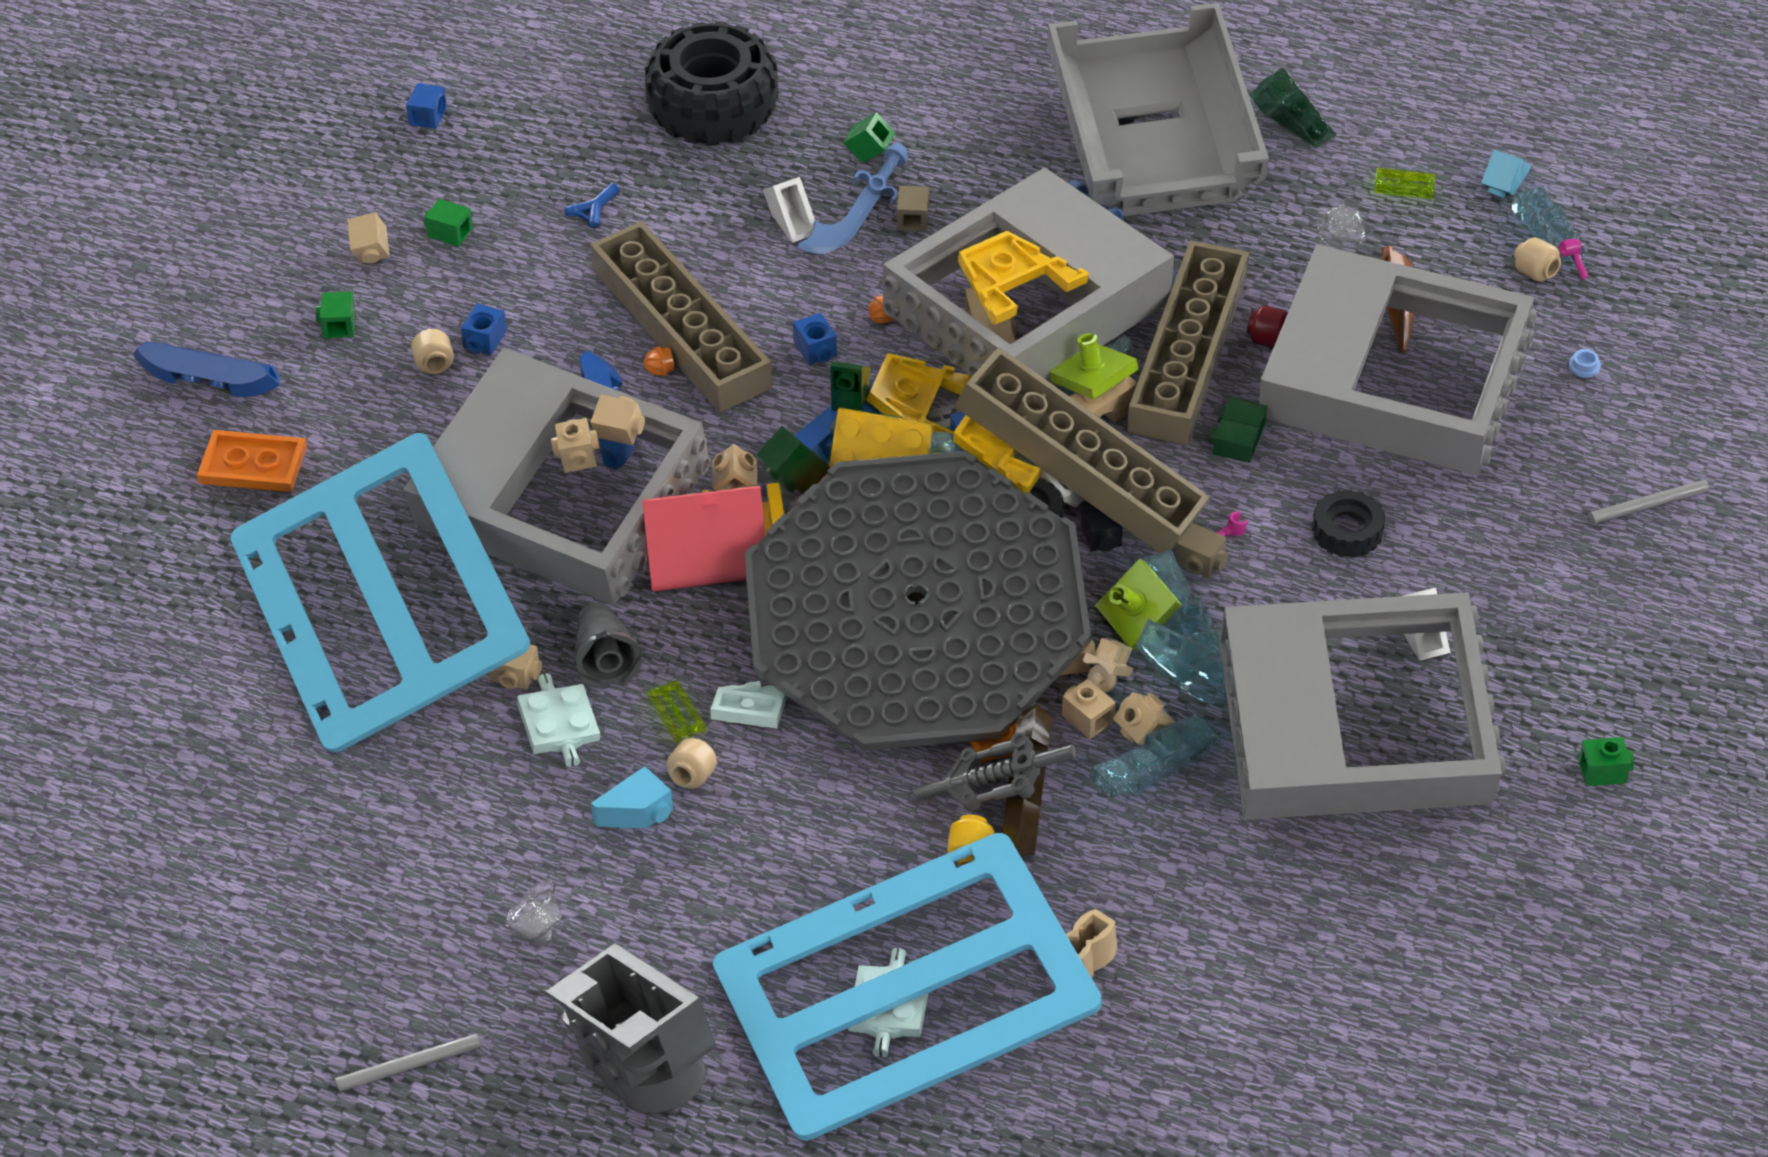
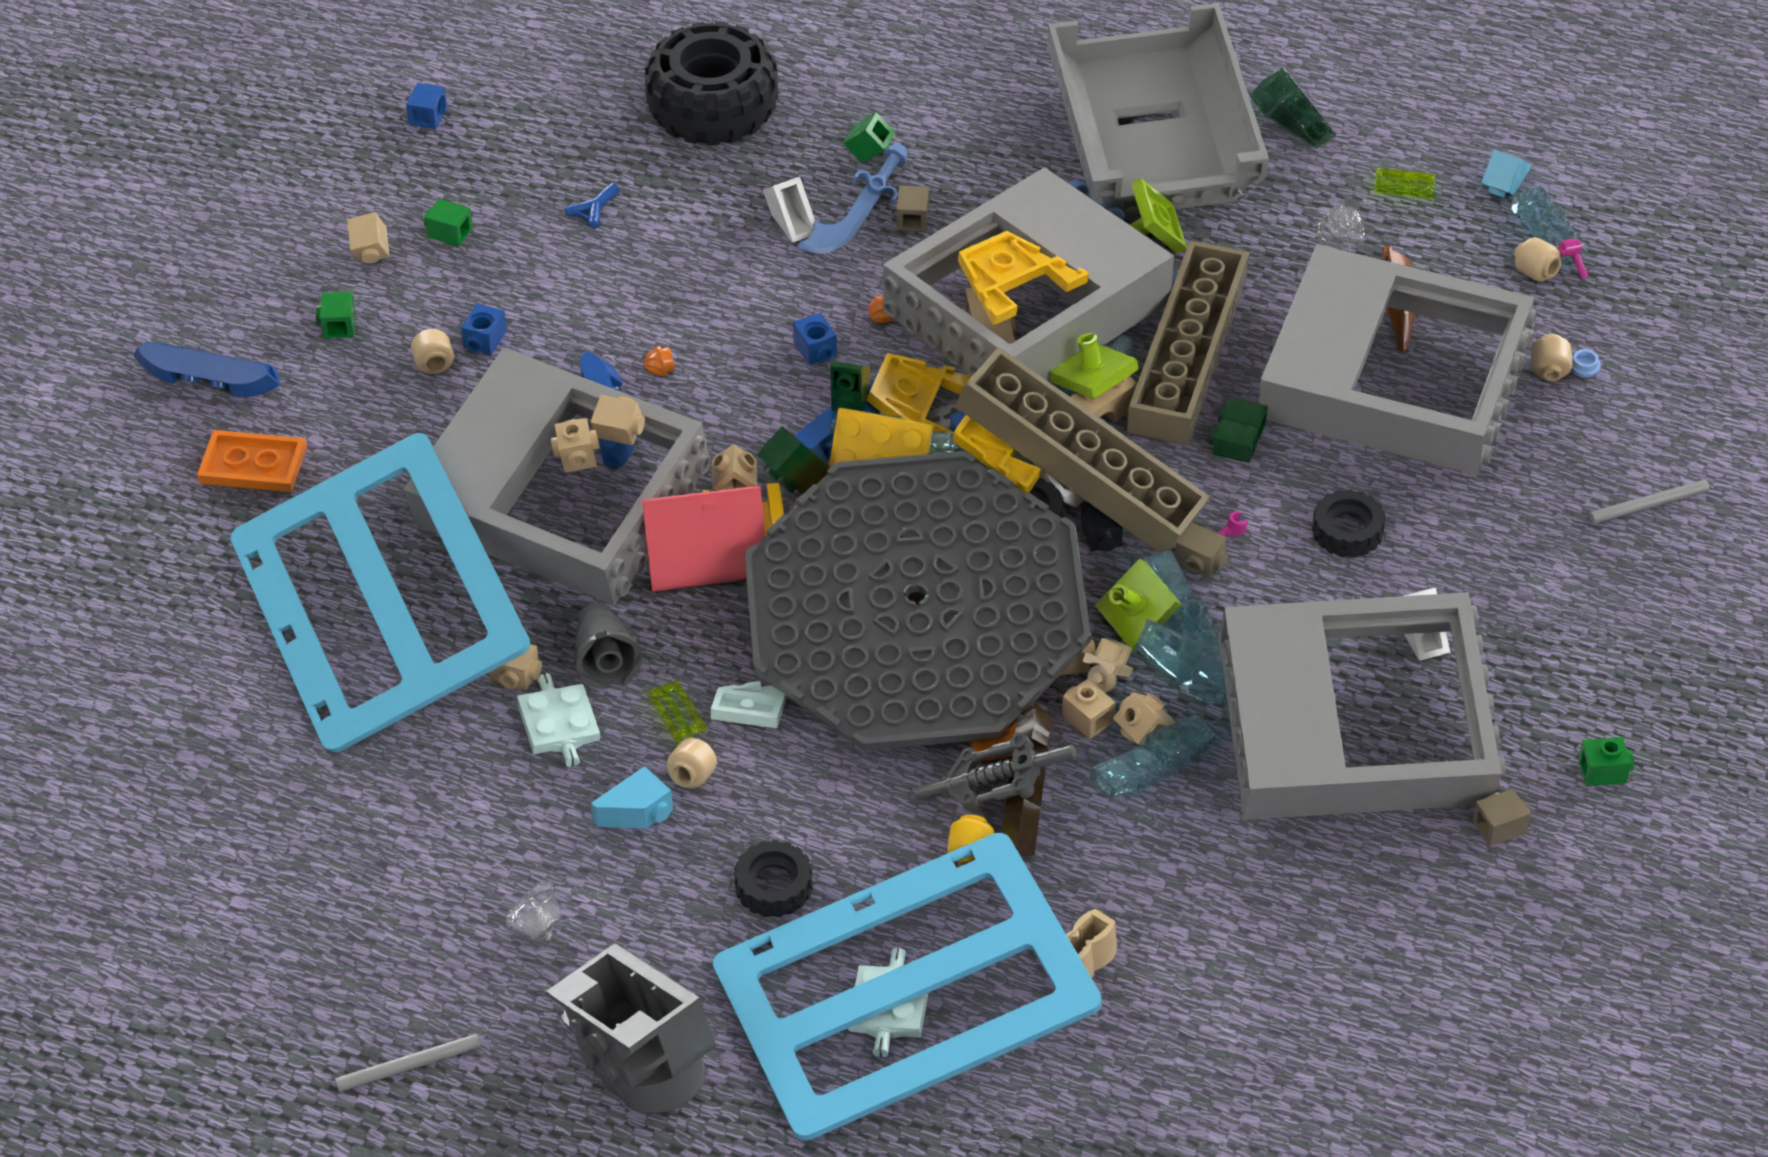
(681, 316): dark tan brick -> none
(773, 855): none -> black tyre
(1157, 216): none -> lime tile
(1266, 325): dark red head -> none
(1501, 816): none -> dark tan brick
(1551, 356): none -> tan head

